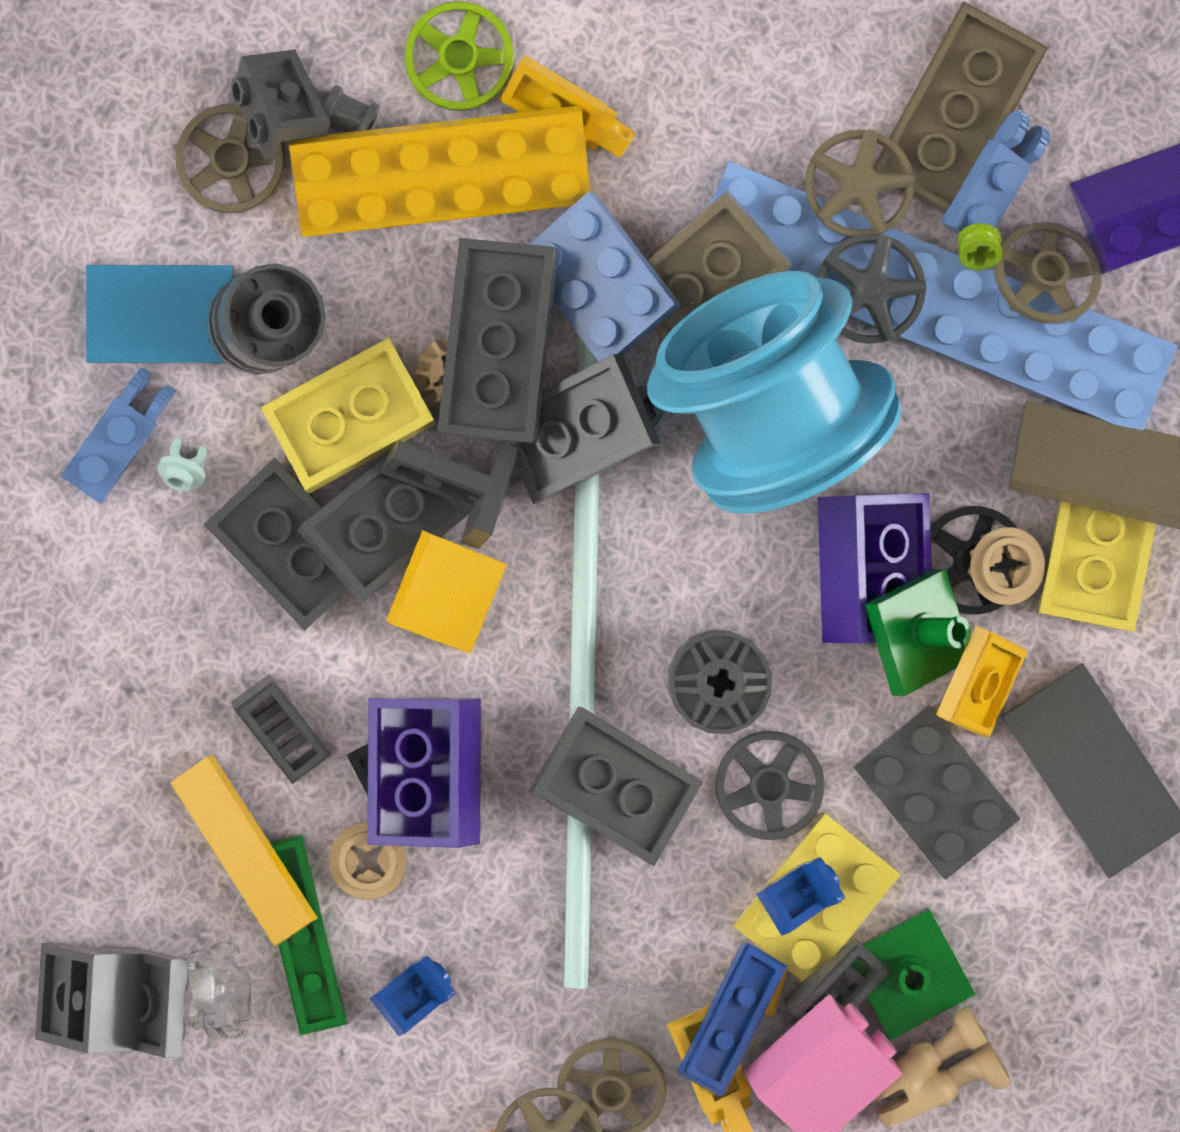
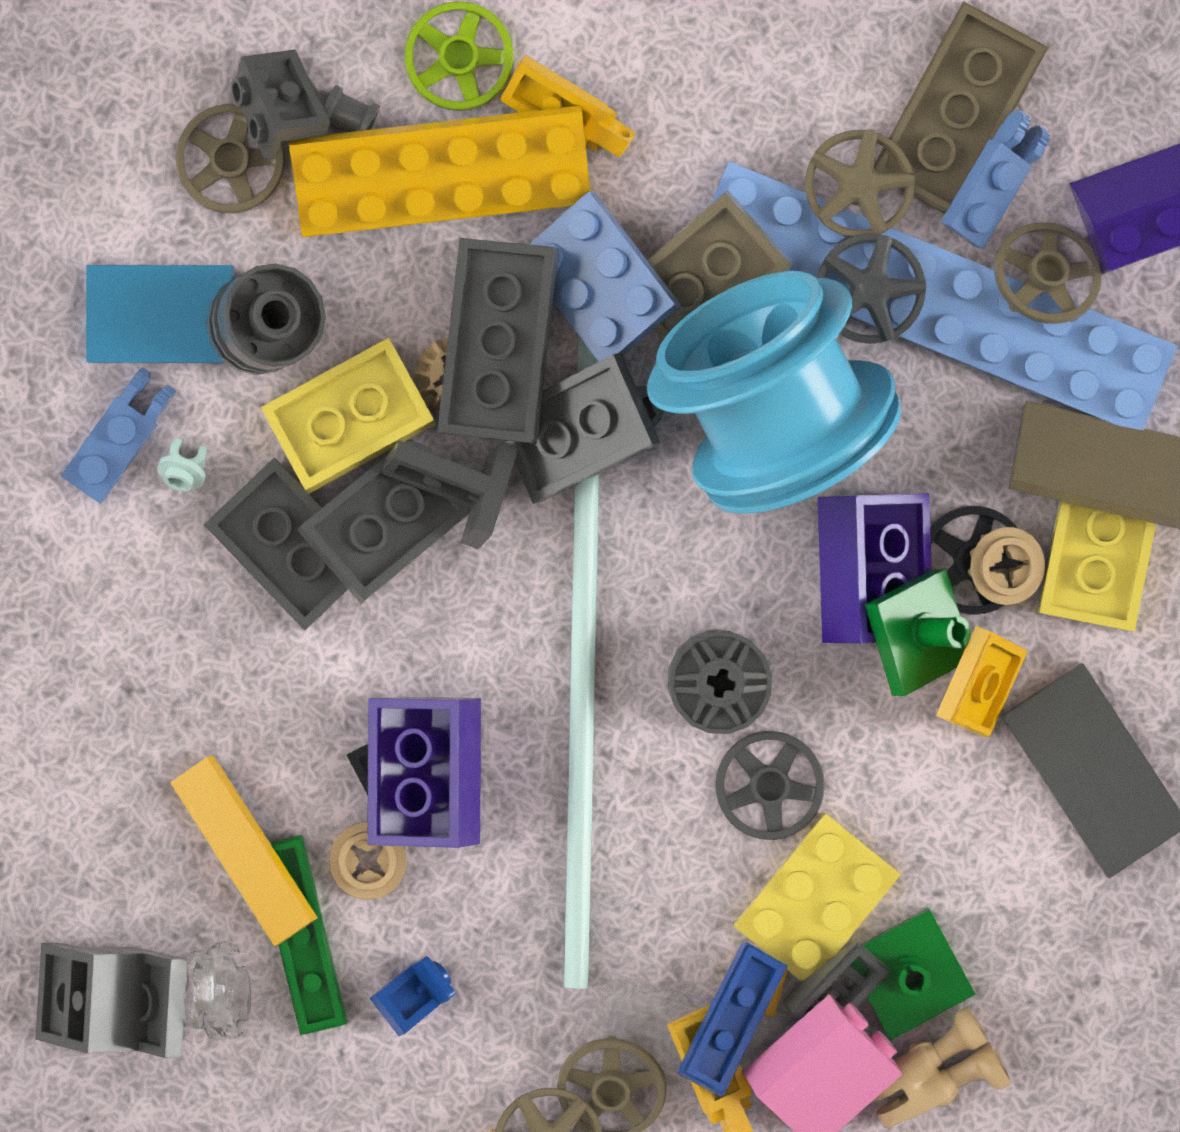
(254, 696): dark grey slope -> none
(446, 592): yellow tile -> none
(616, 786): dark grey plate -> none
(801, 894): blue bracket -> none
(936, 792): dark grey plate -> none
(975, 236): lime bush -> none

